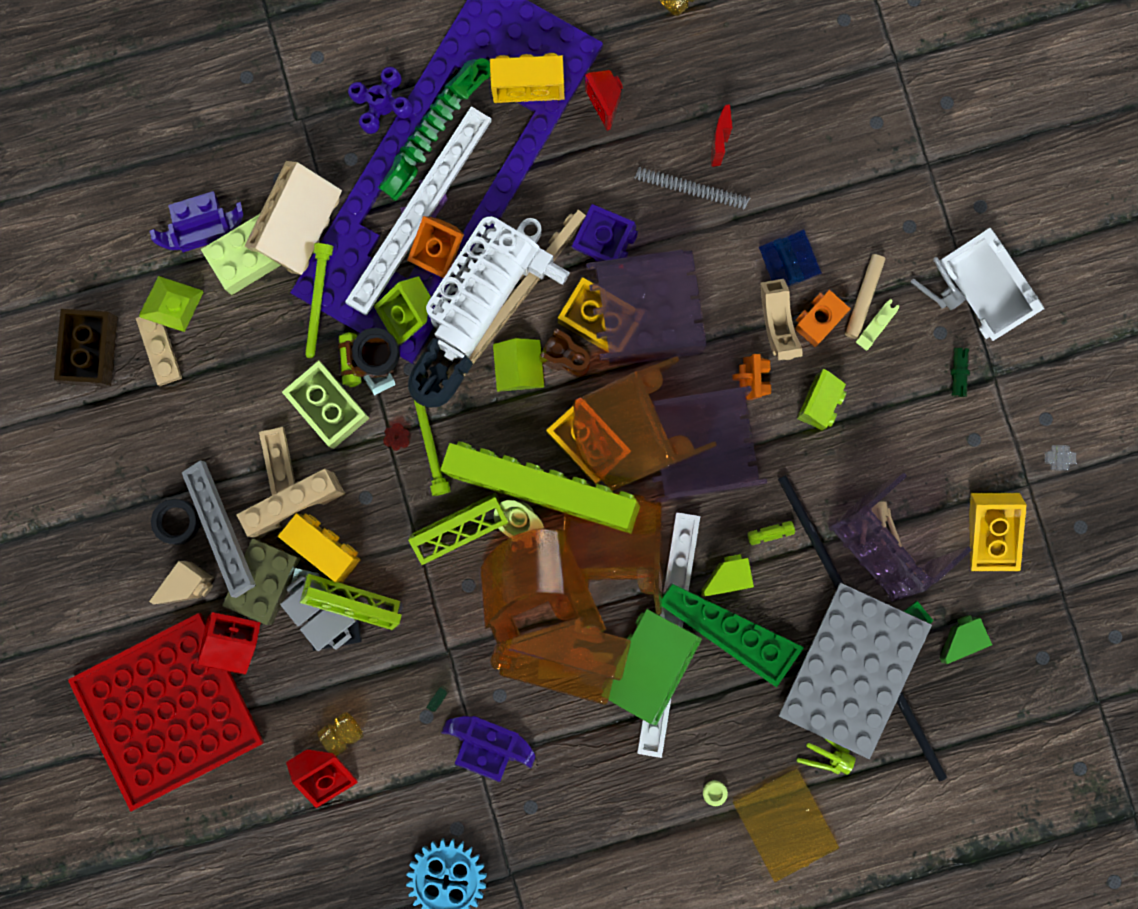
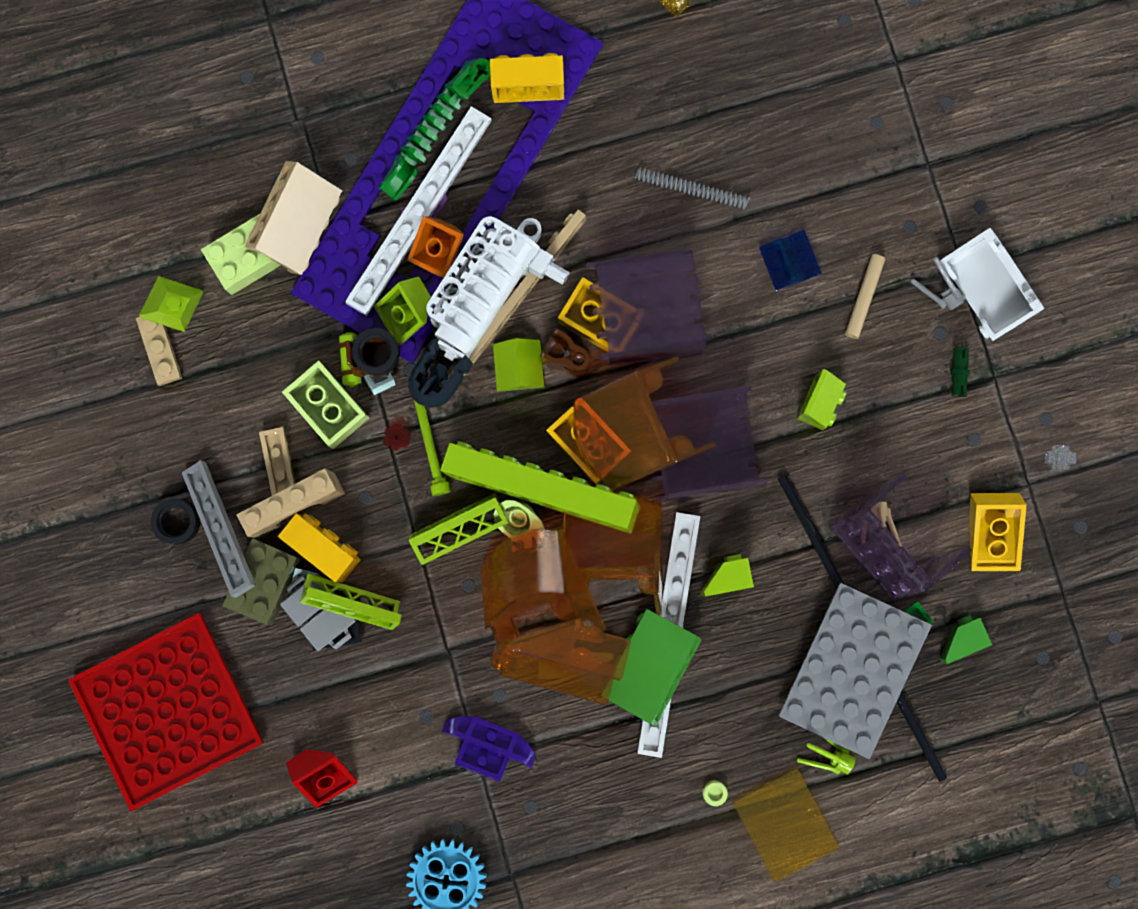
(85, 347): dark brown brick -> none
(183, 583): tan slope -> none
(197, 223): dark purple plate -> none
(228, 643): red slope -> none
(322, 254): lime piece -> none
(337, 736): clear yellow wheel -> none
(380, 100): dark purple gear -> none
(438, 698): clear green tile -> none
(604, 94): red slope -> none
(604, 235): dark purple plate -> none
(721, 136): red slope -> none
(745, 641): green wing -> none
(750, 375): orange hips -> none
(771, 533): lime axle -> none
(778, 320): tan arch -> none
(831, 307): orange brick -> none
(877, 325): yellowish green piece -> none

